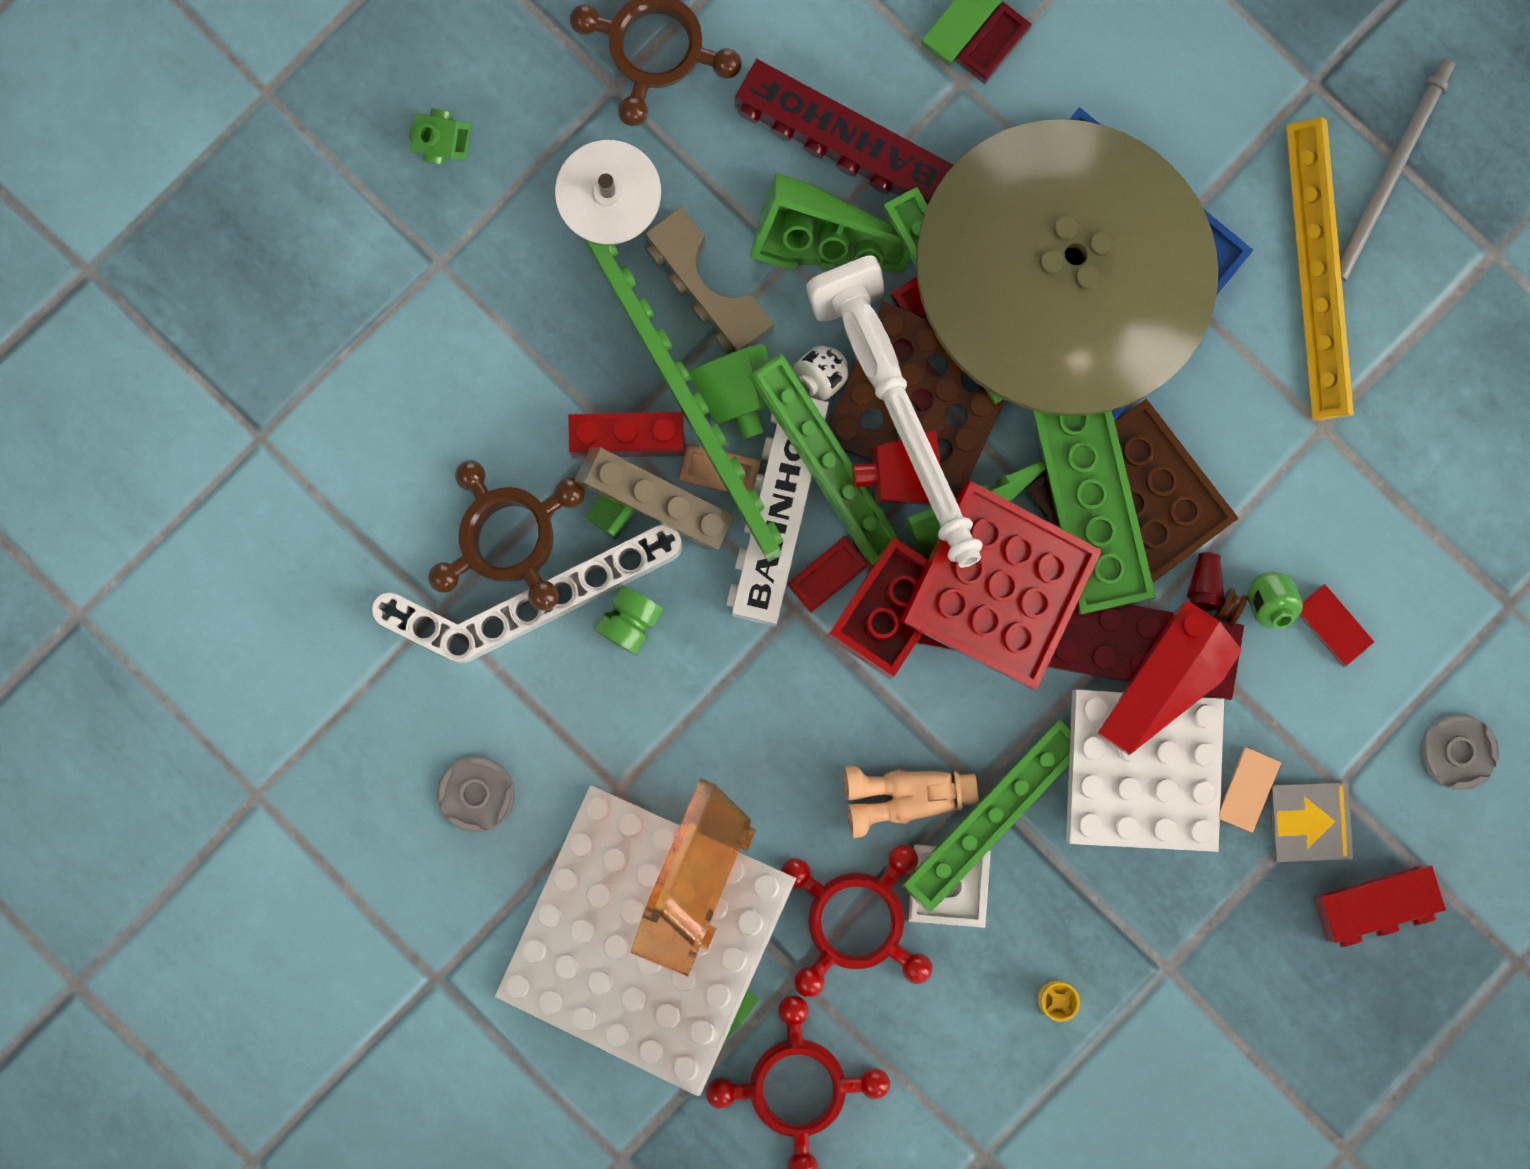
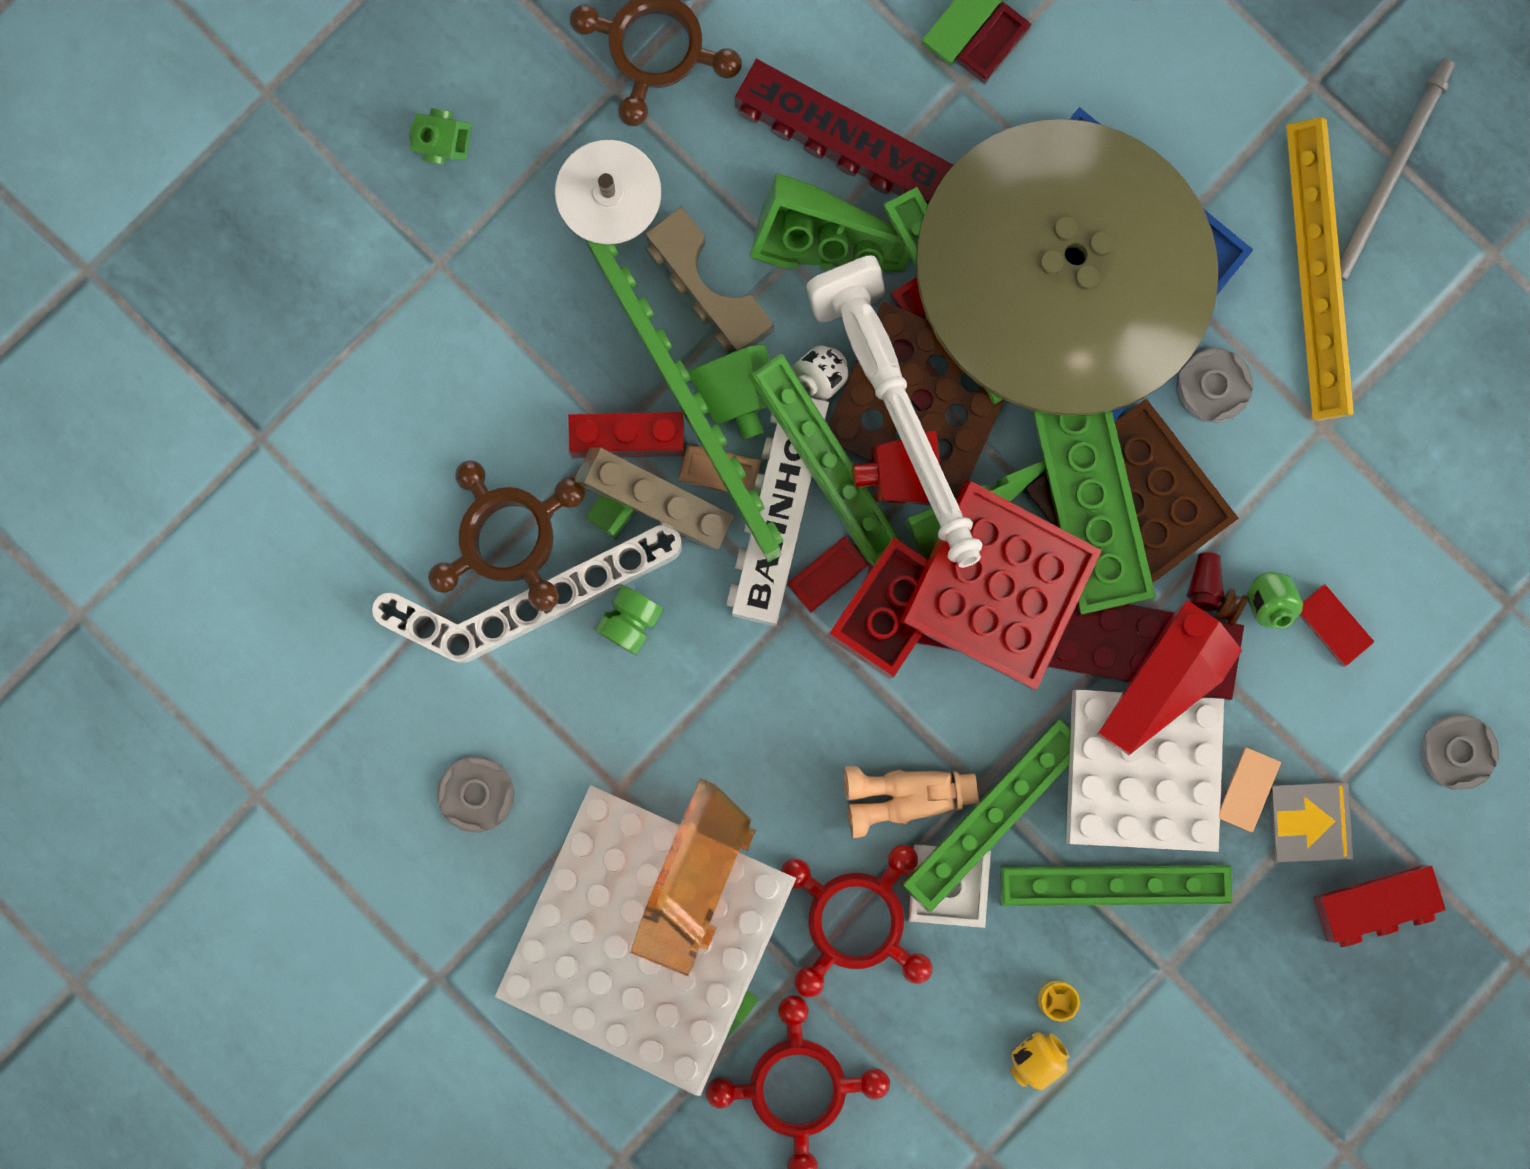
(1039, 1061): none -> yellow head
(1116, 885): none -> bright green tile
(1214, 385): none -> light grey tile

